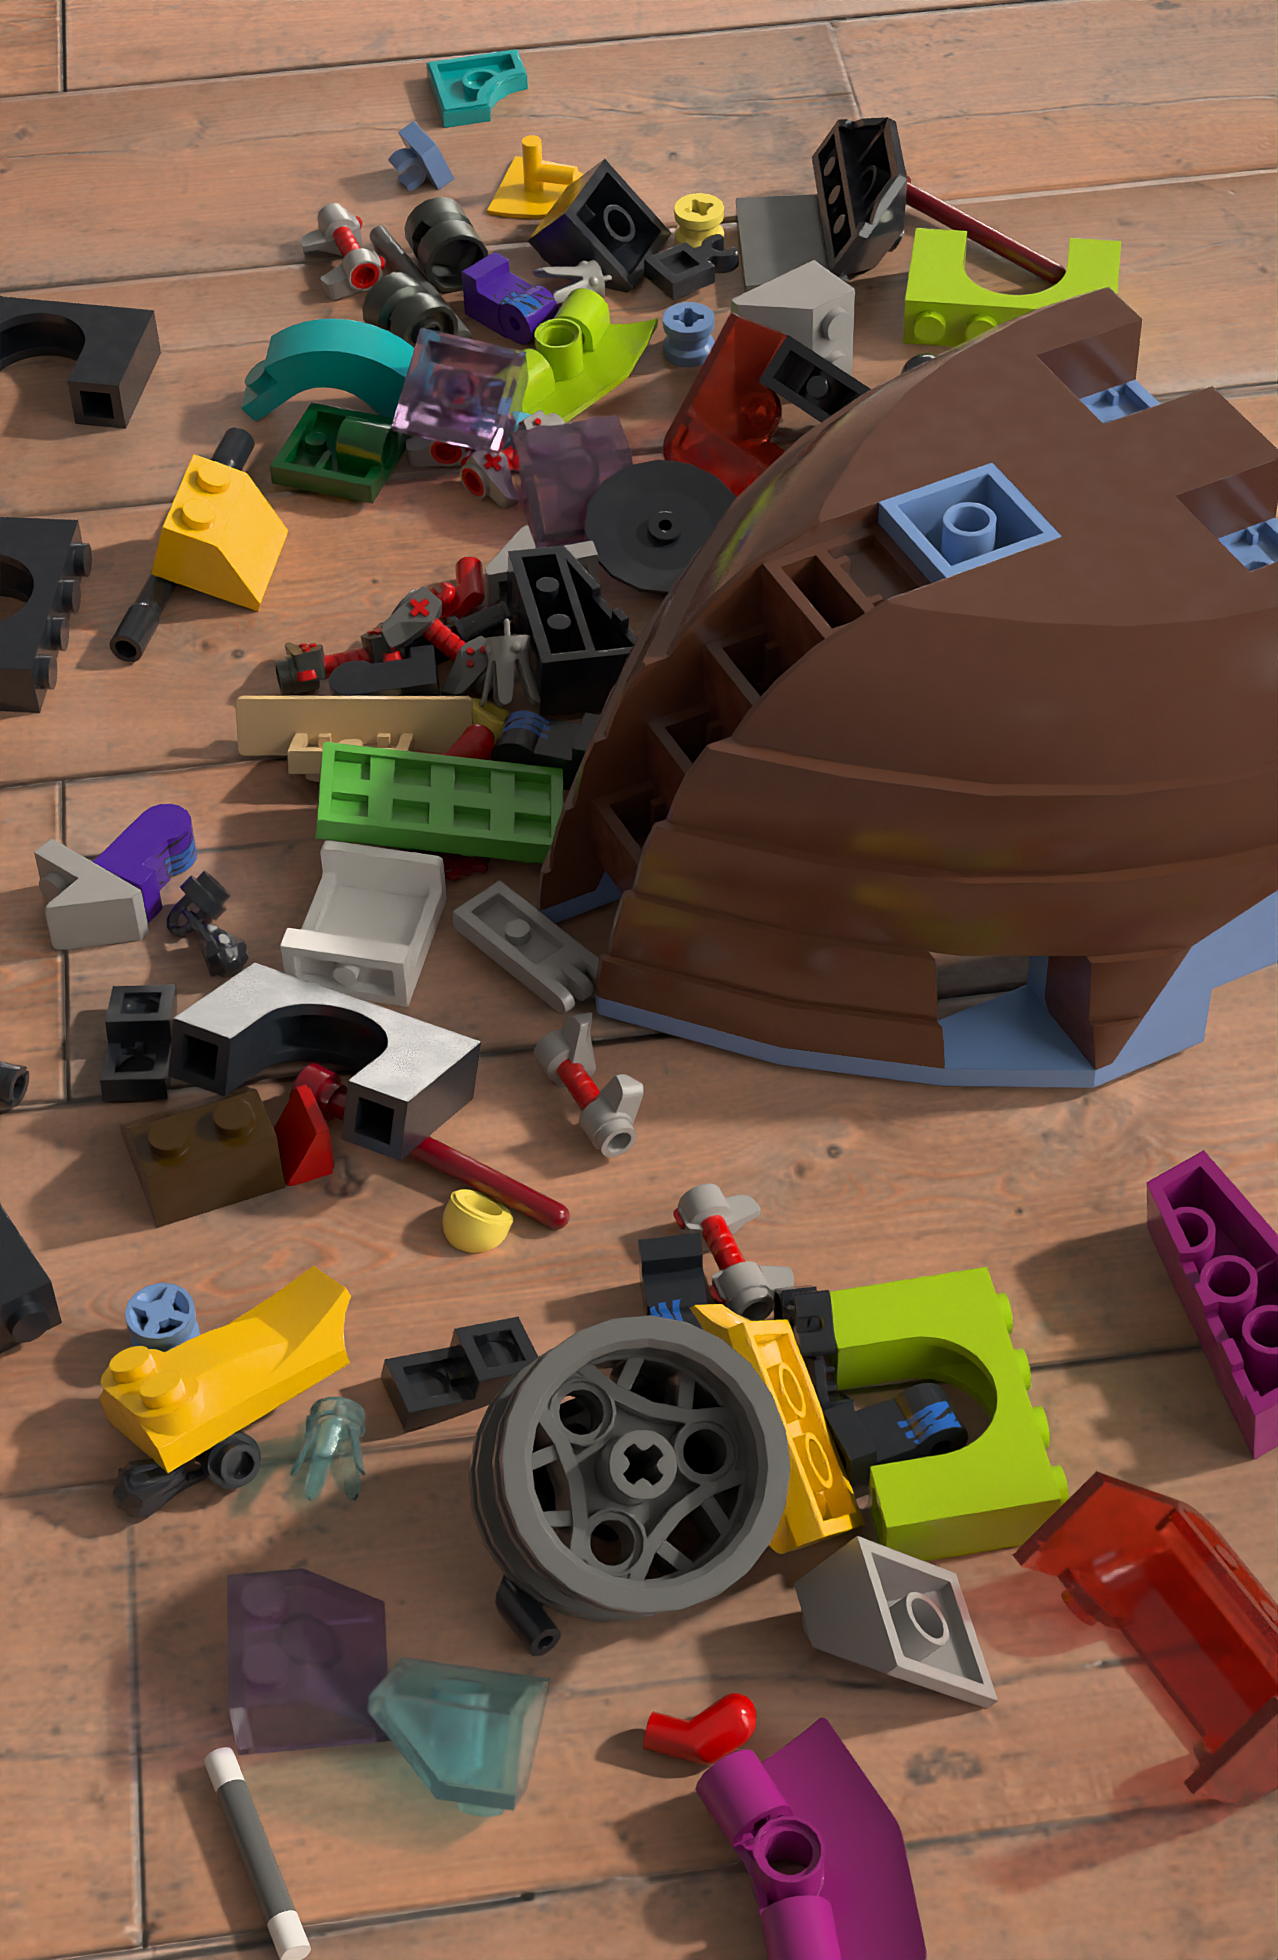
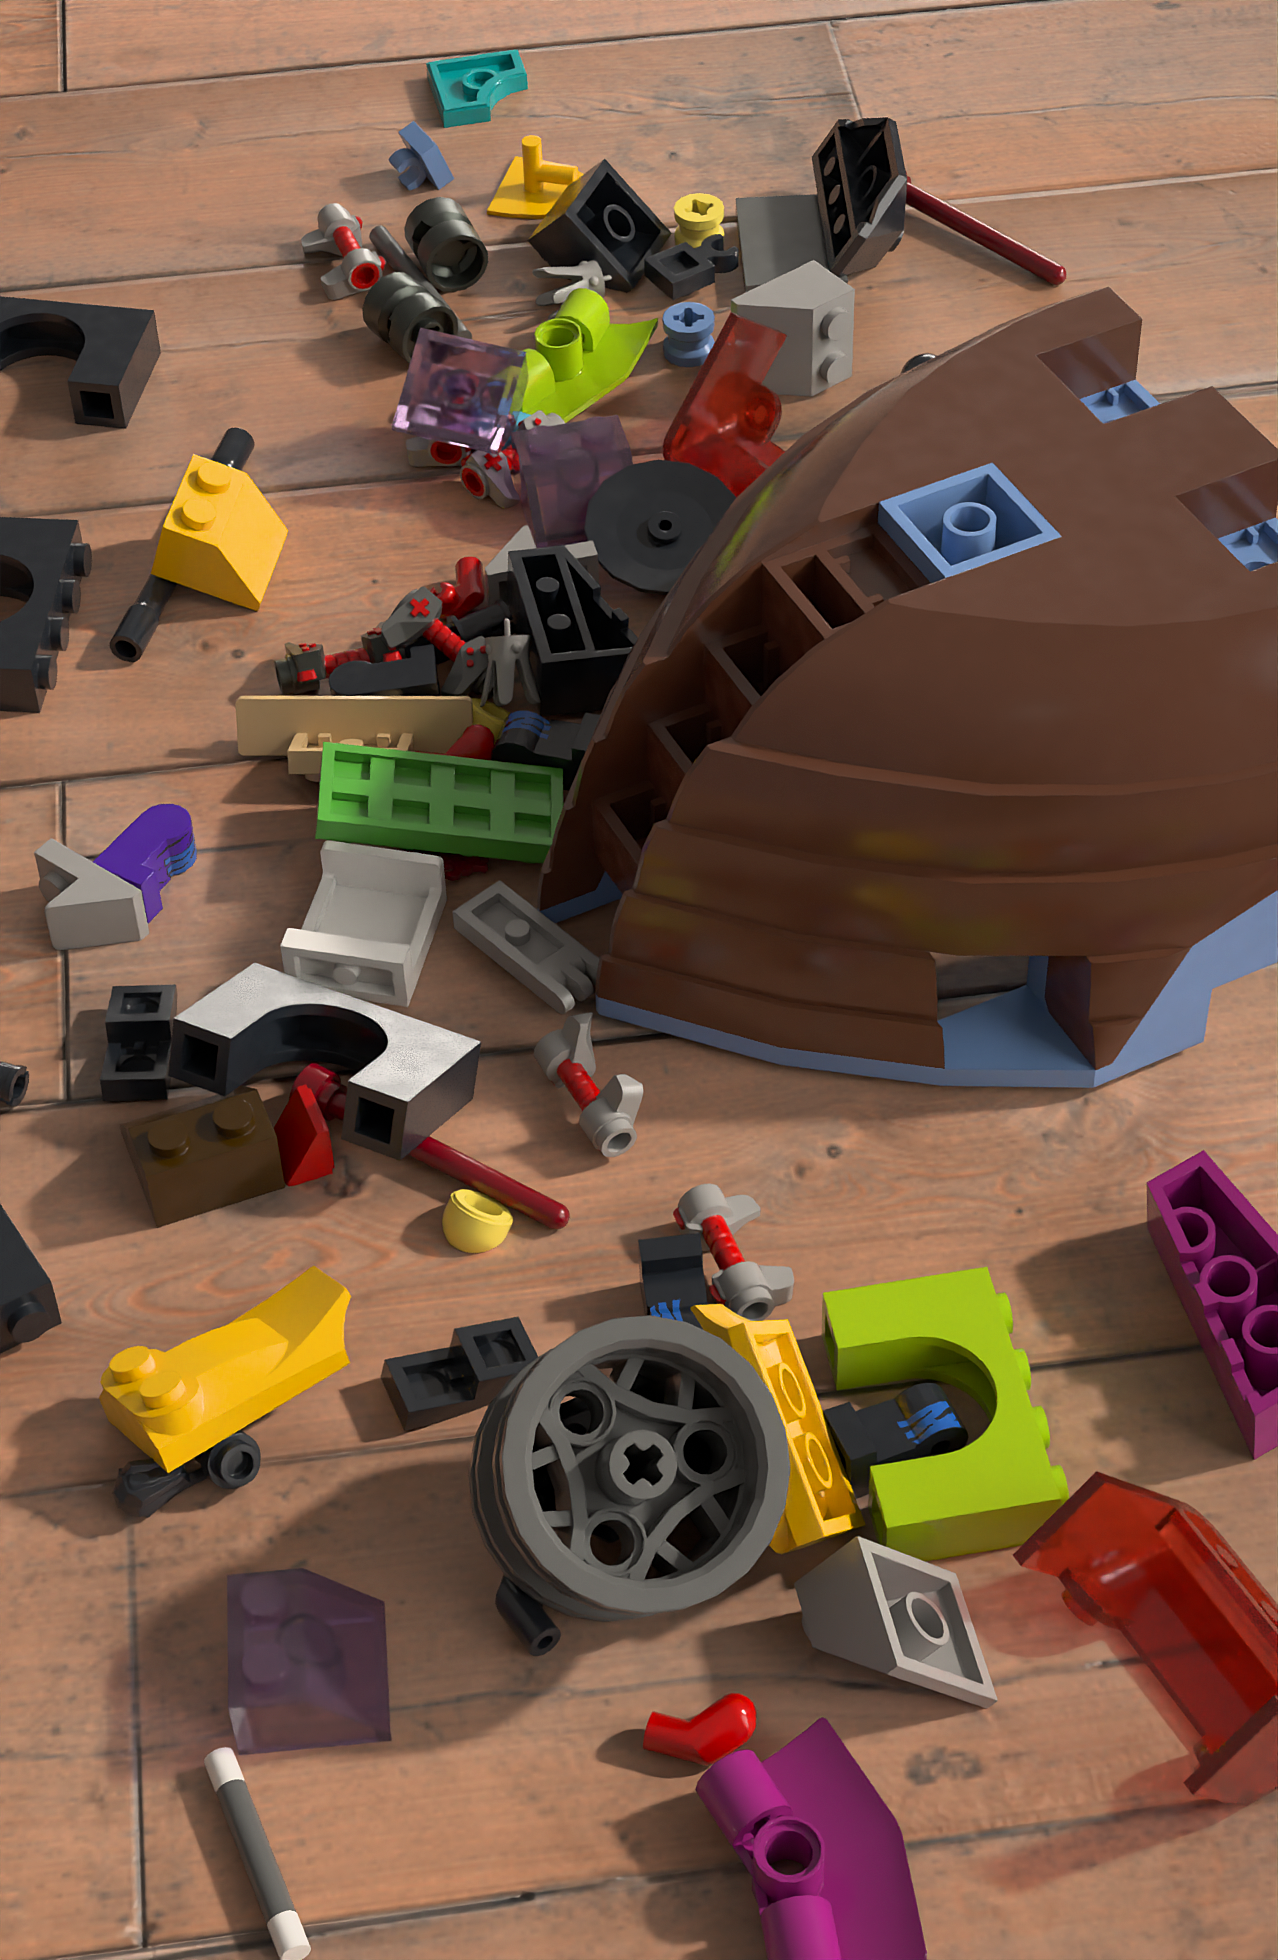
(158, 1309): medium blue wheel -> none
(221, 950): black piece -> none
(329, 355): teal arch -> none
(333, 1428): clear light blue piece -> none
(339, 453): dark green plate -> none
(464, 1729): clear light blue slope -> none
(504, 300): dark purple leg -> none
(810, 380): black brick -> none
(813, 1328): black piece -> none
(950, 308): lime arch -> none

